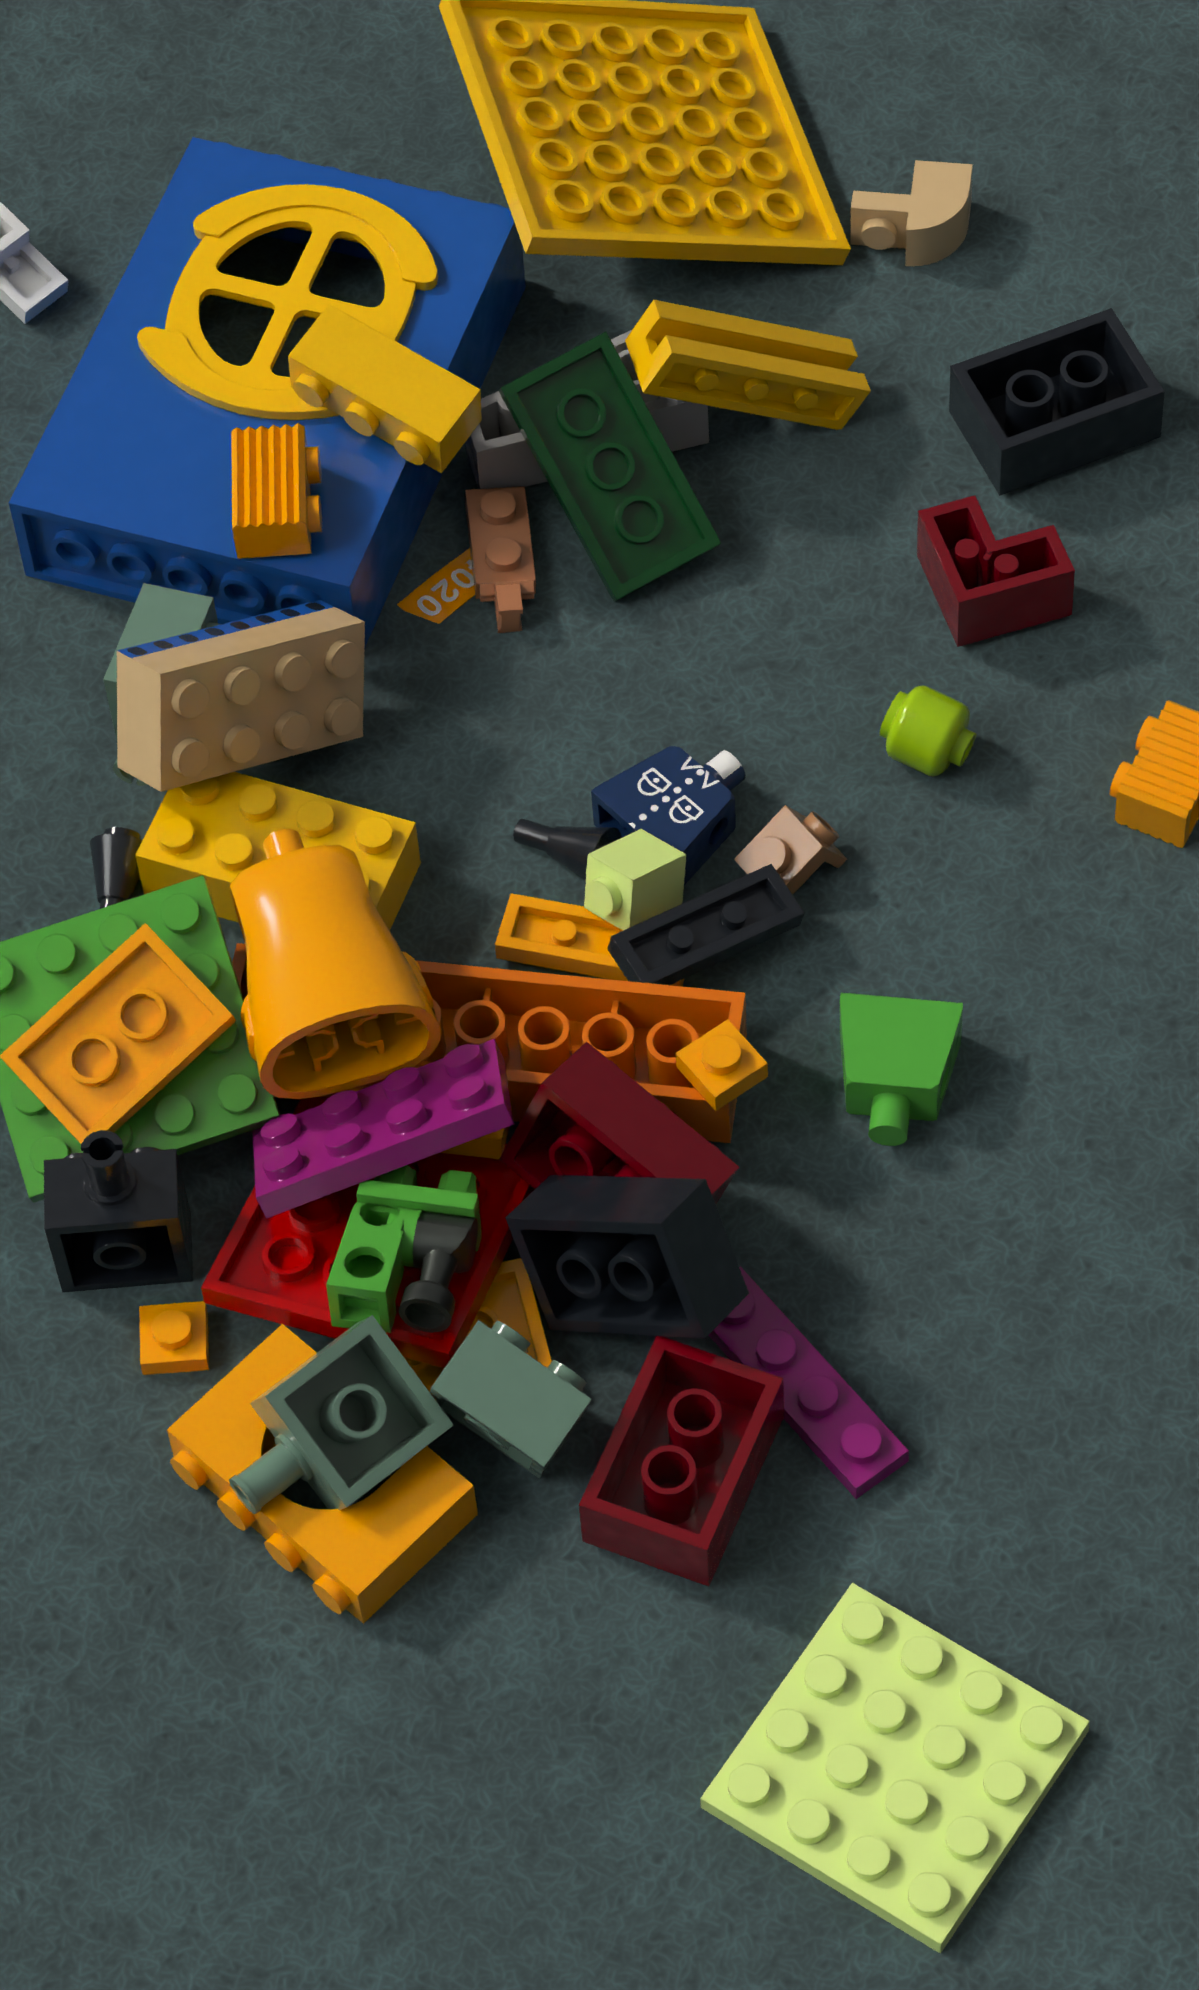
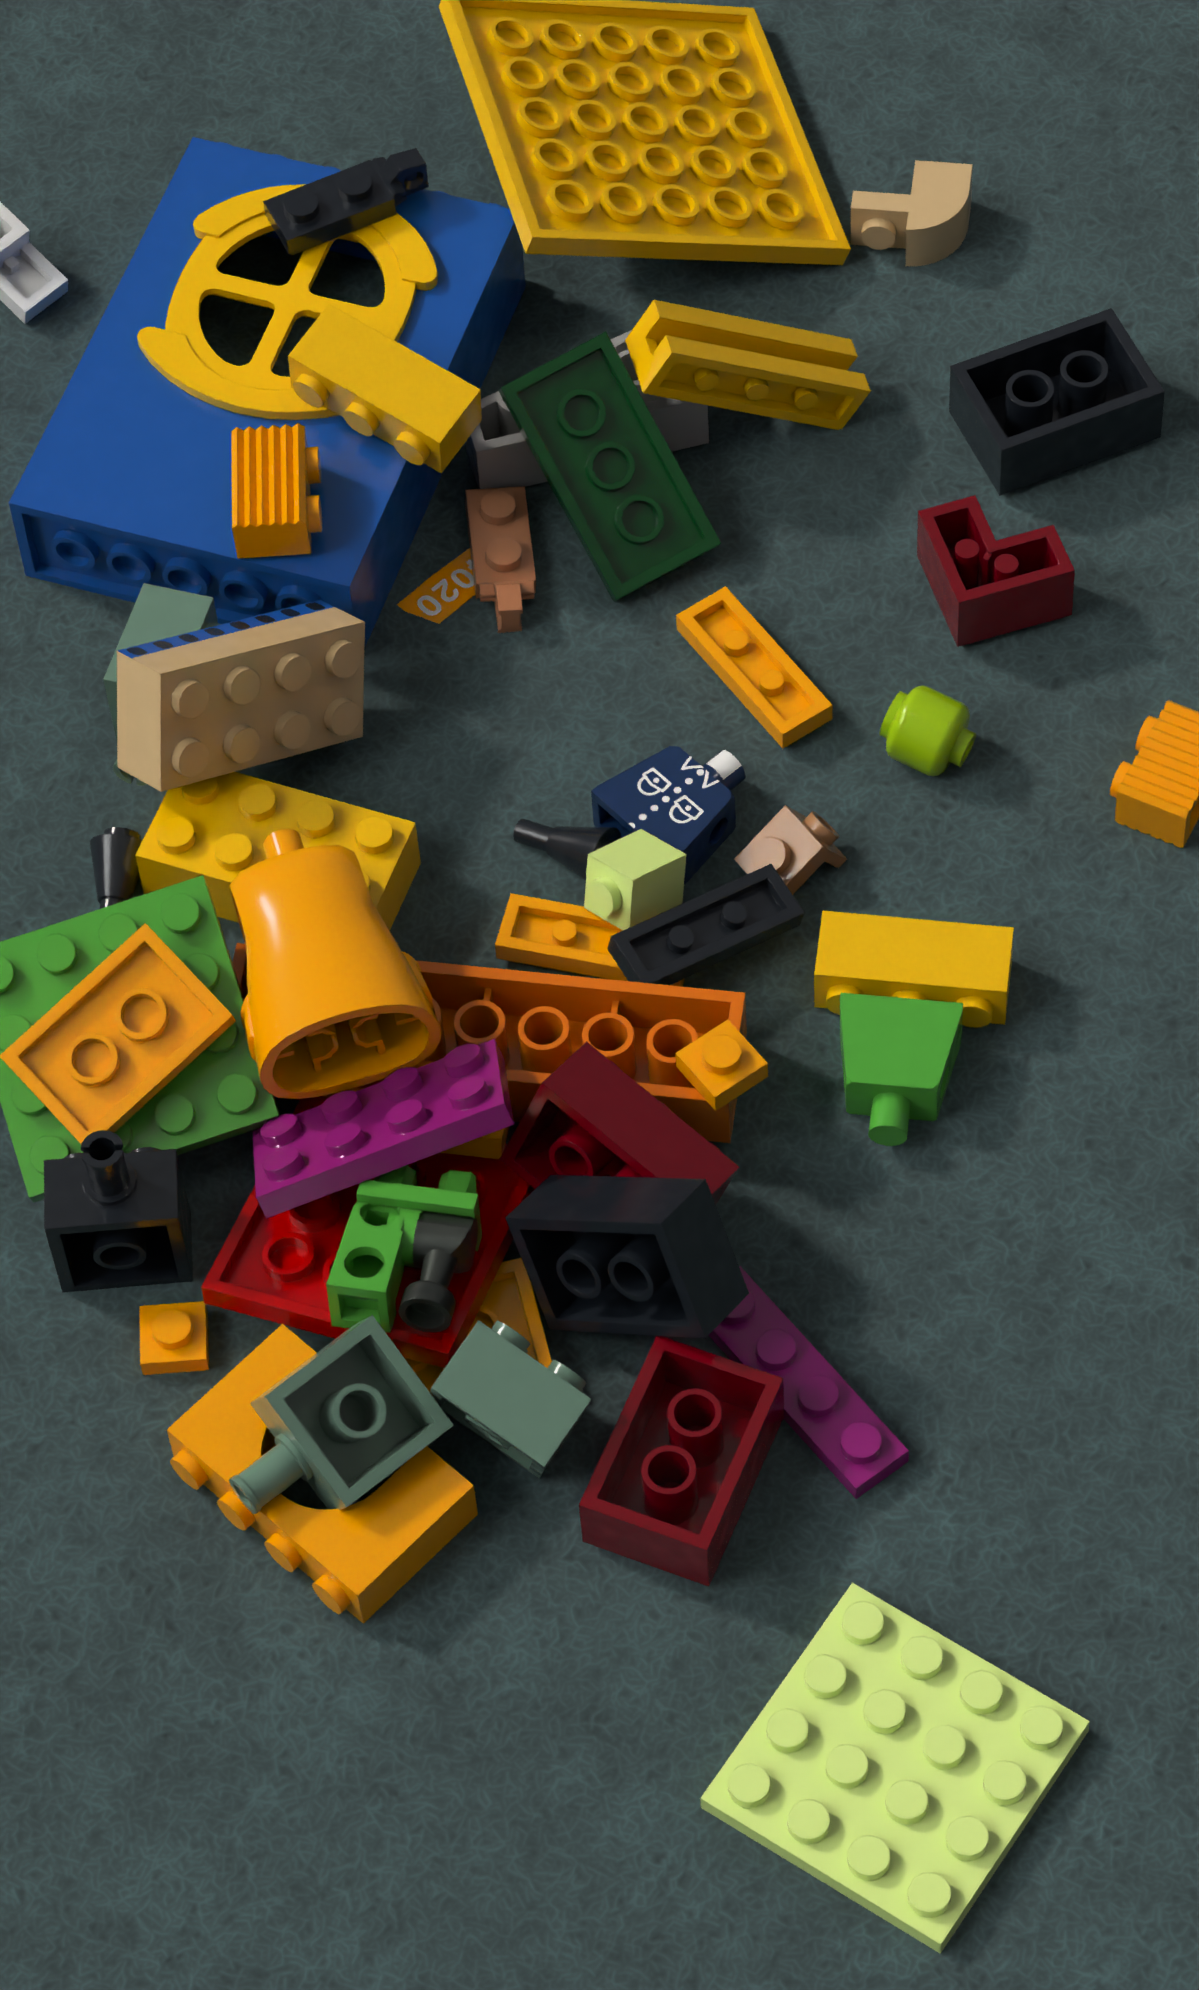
(345, 200): none -> black hinge
(754, 667): none -> light orange plate
(915, 962): none -> yellow brick

